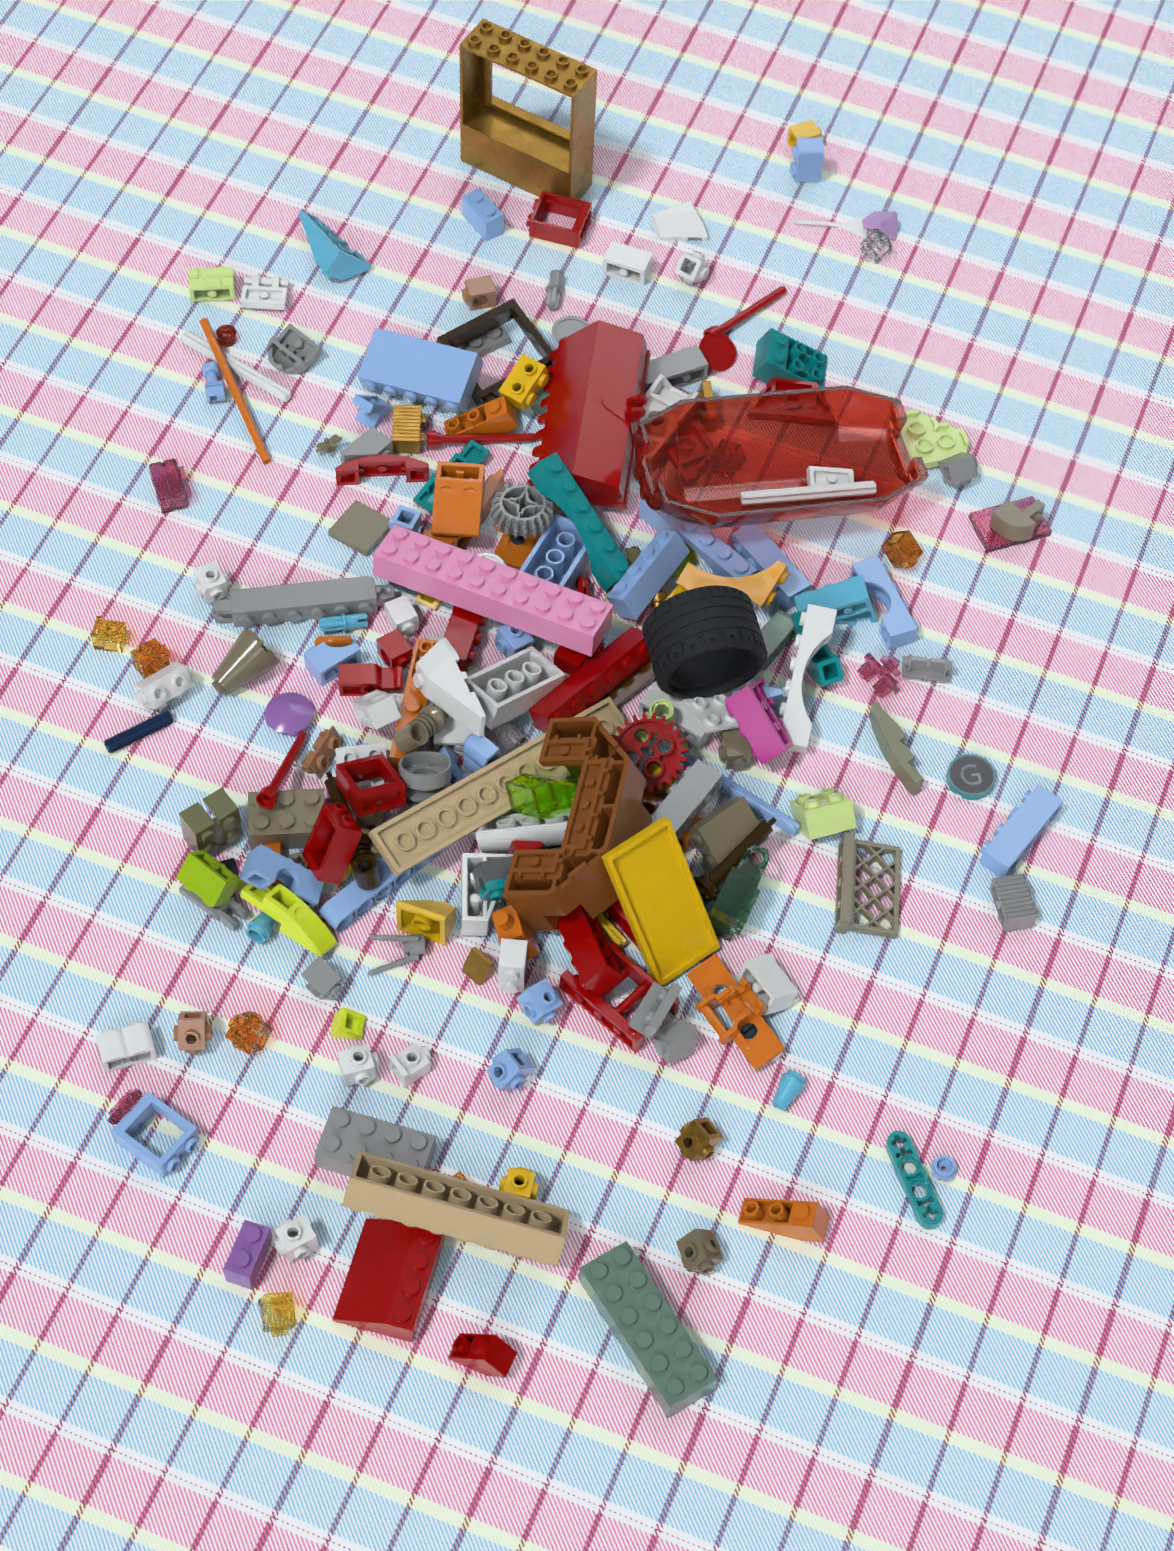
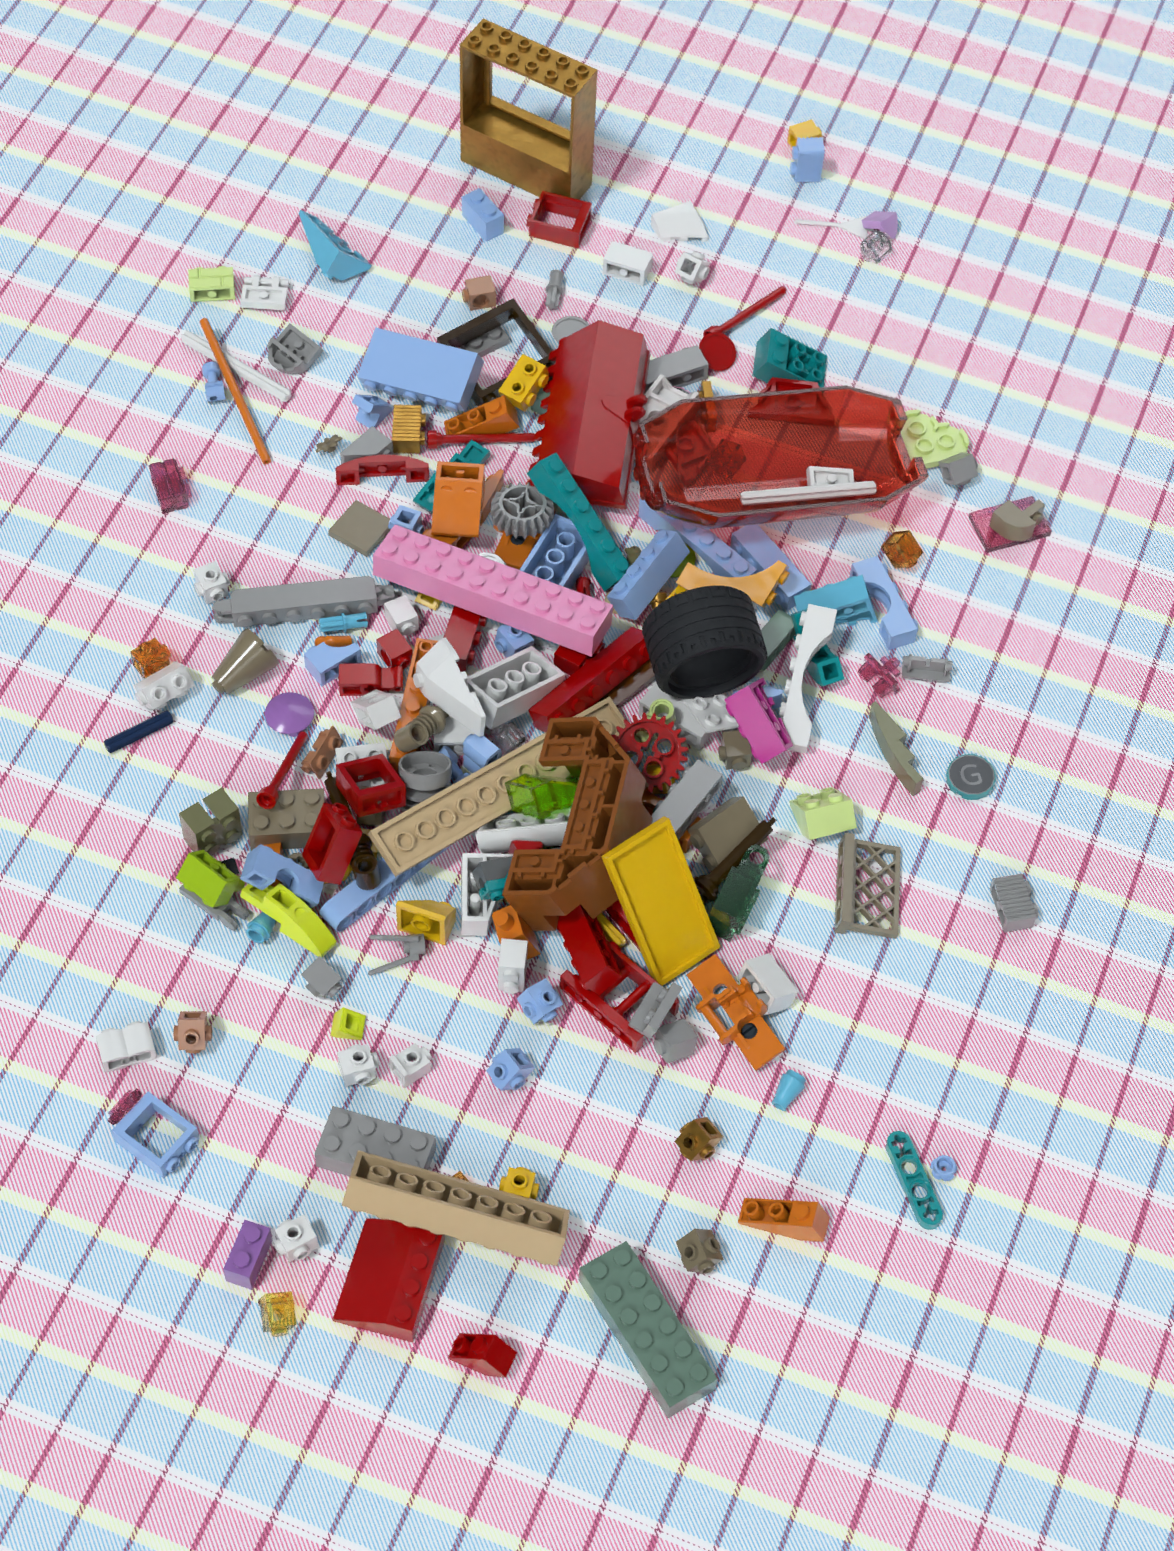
(110, 635): clear yellow brick -> none
(226, 330): clear red bush -> none
(248, 1032): clear orange brick -> none
(478, 966): pearl gold slope -> none
(756, 804): light blue axle -> none
(1021, 831): light blue brick -> none

